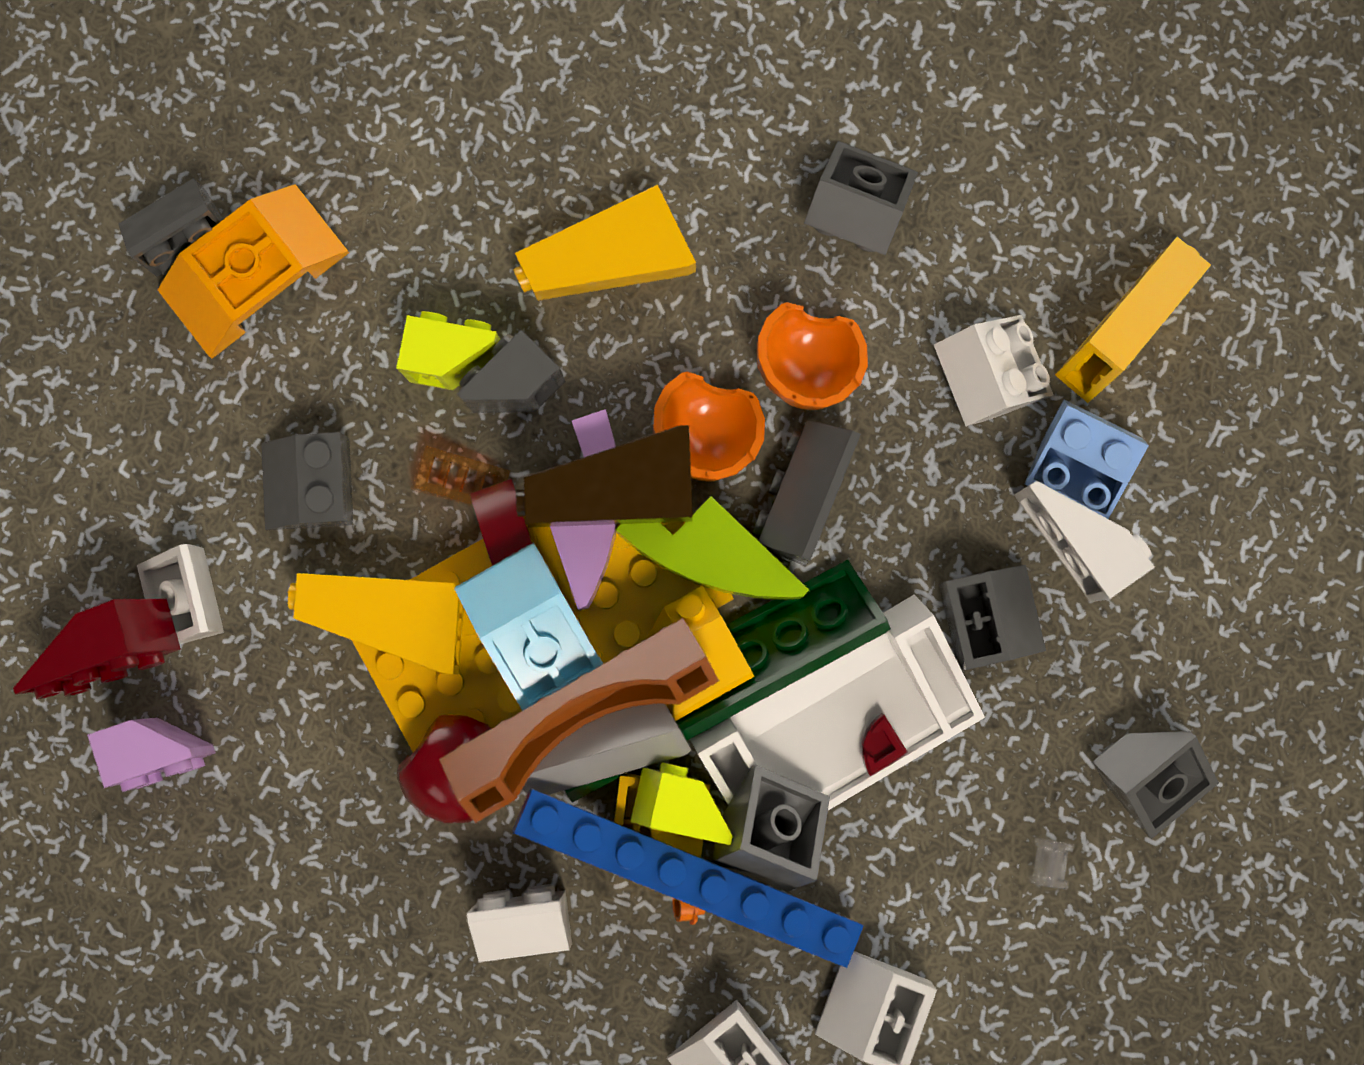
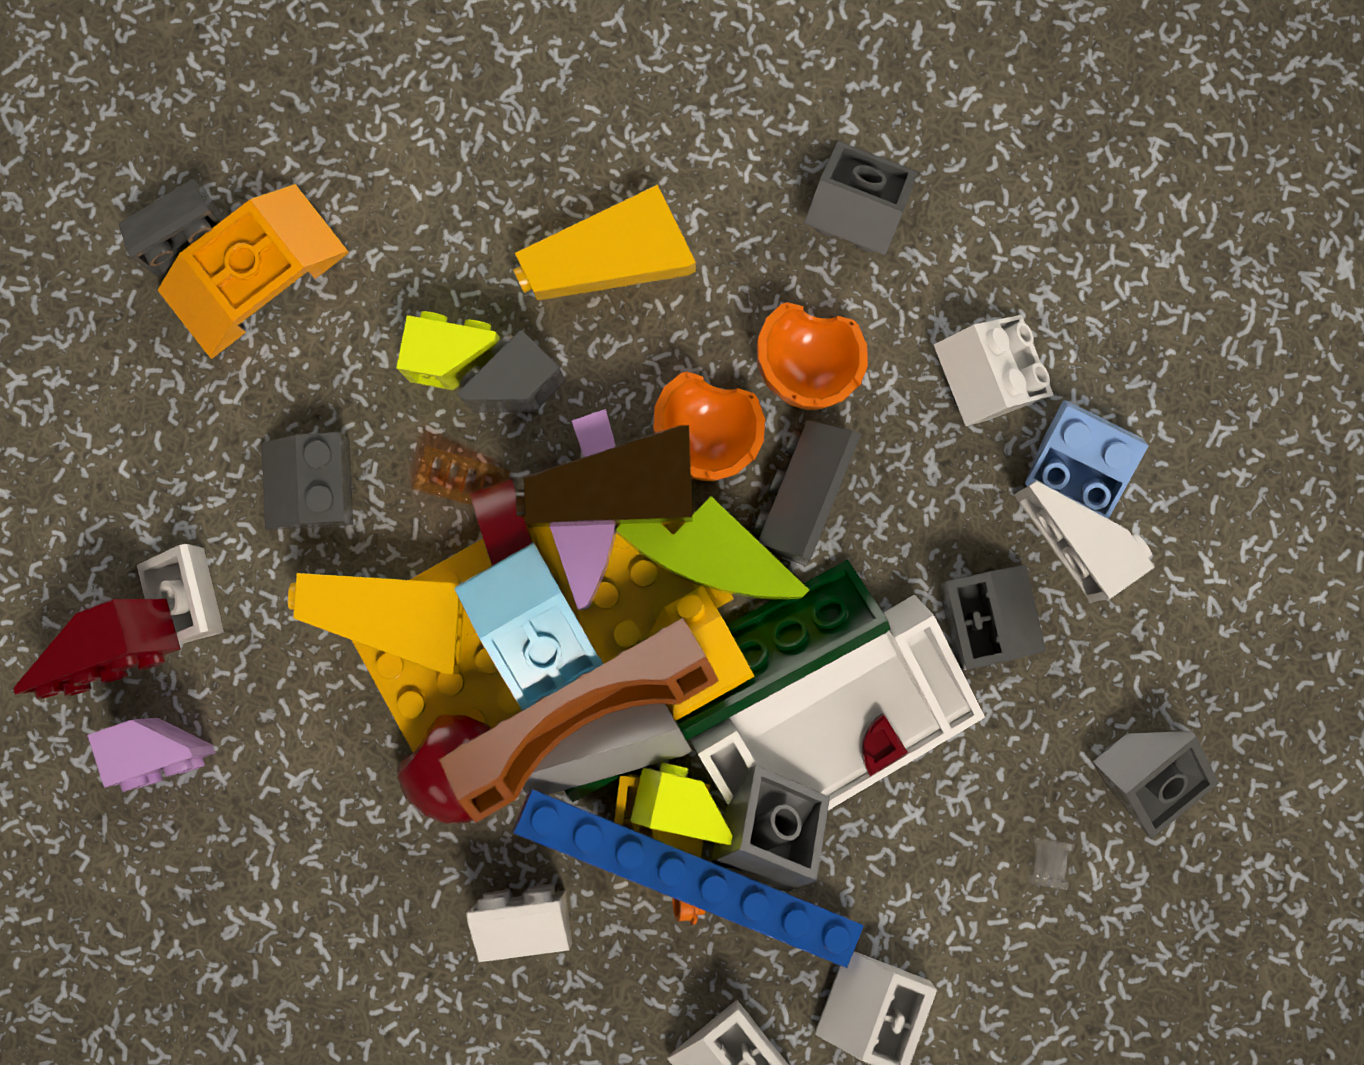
(1133, 320): yellow slope -> none

